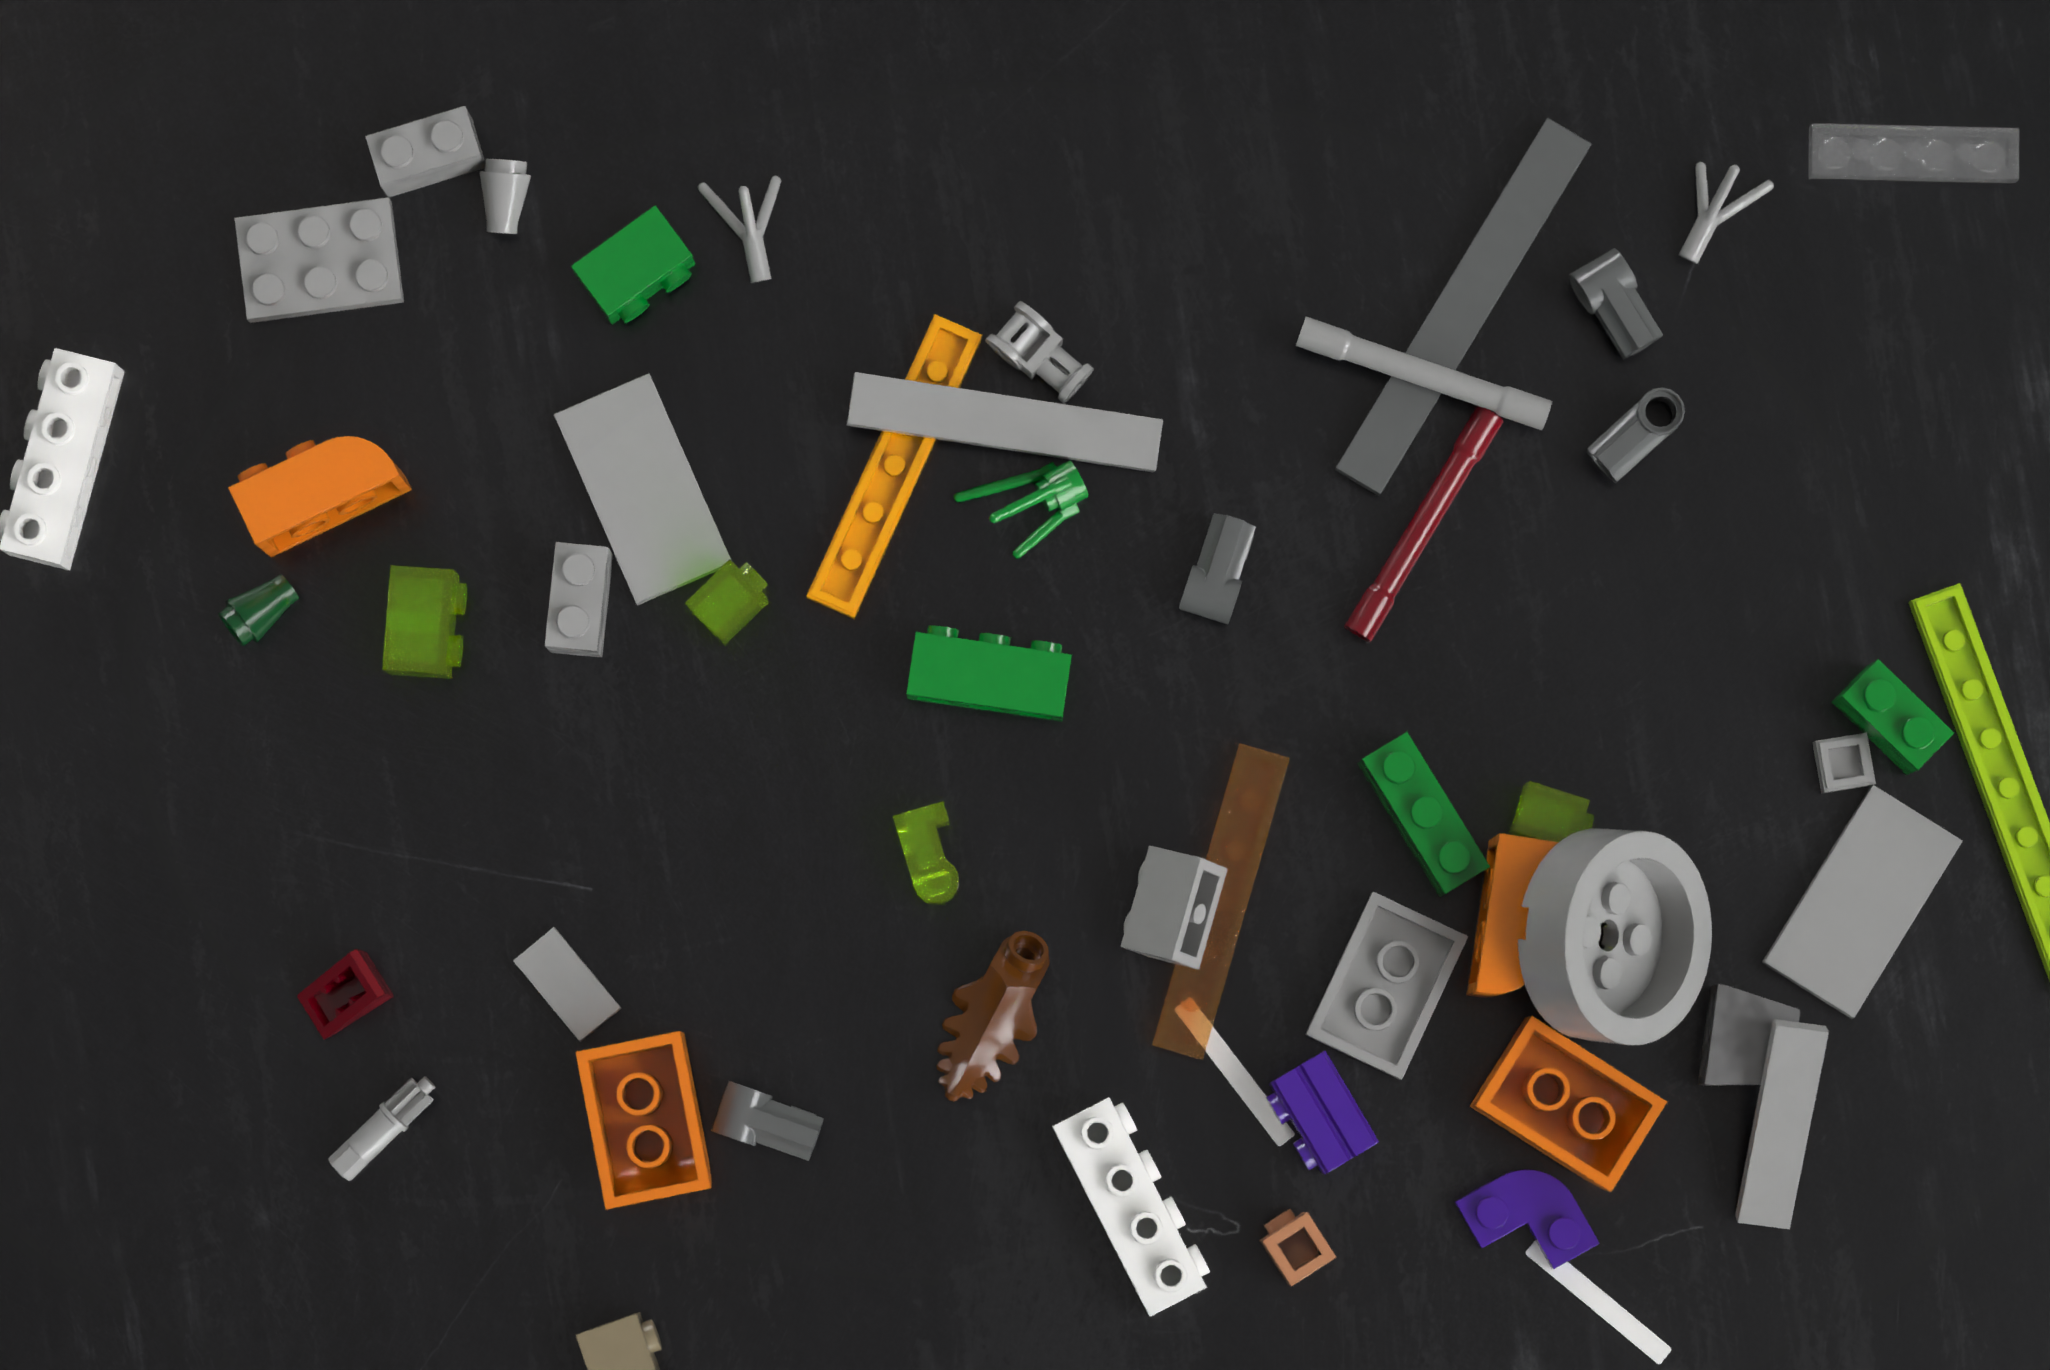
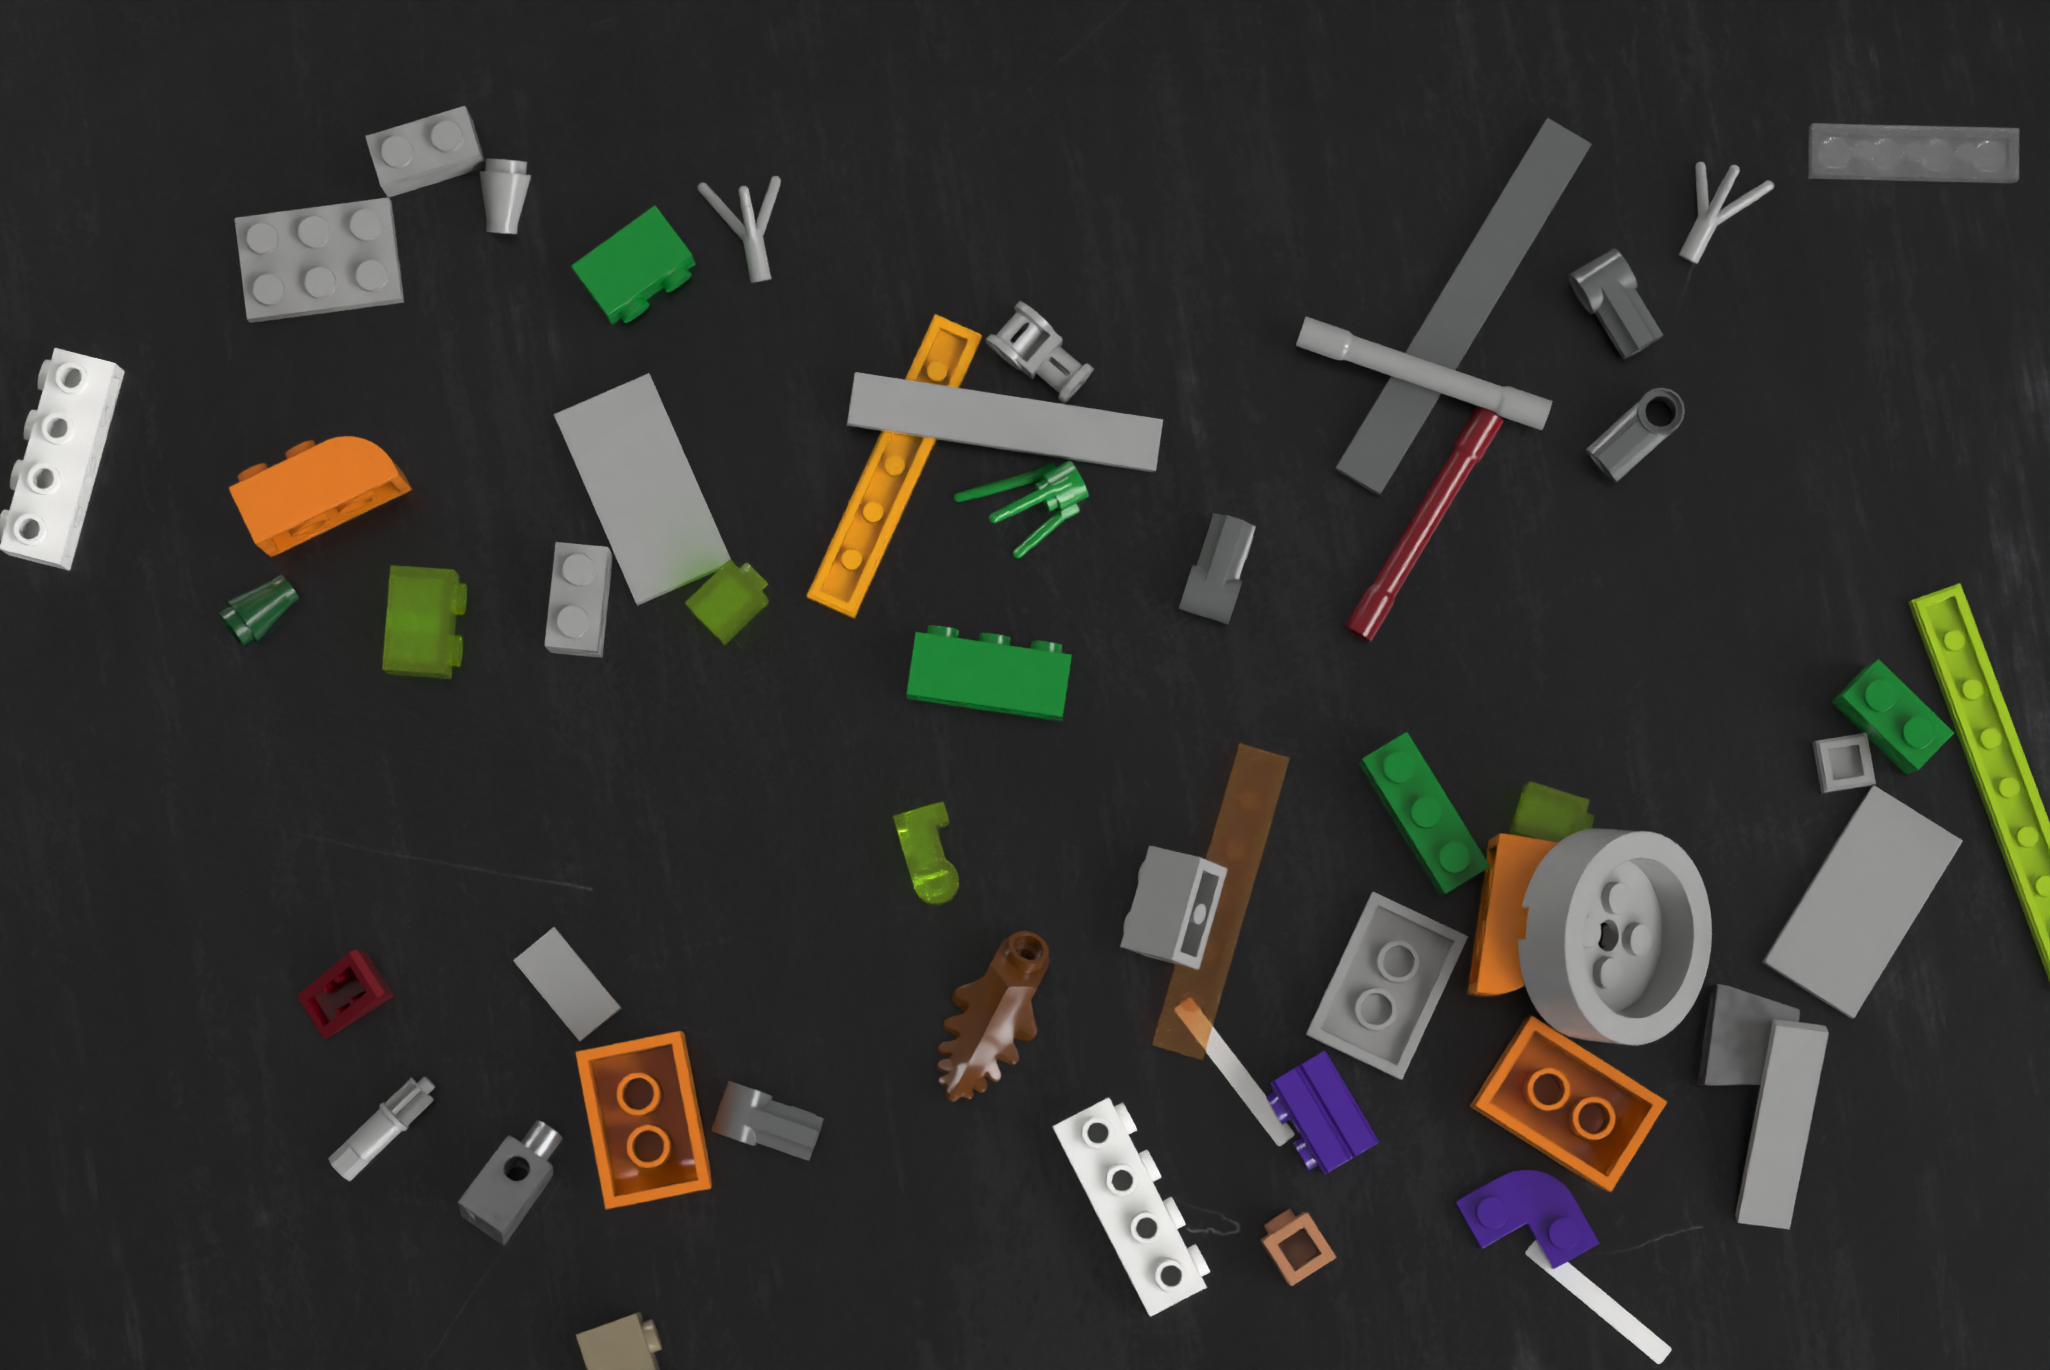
(499, 1203): none -> flat silver torso

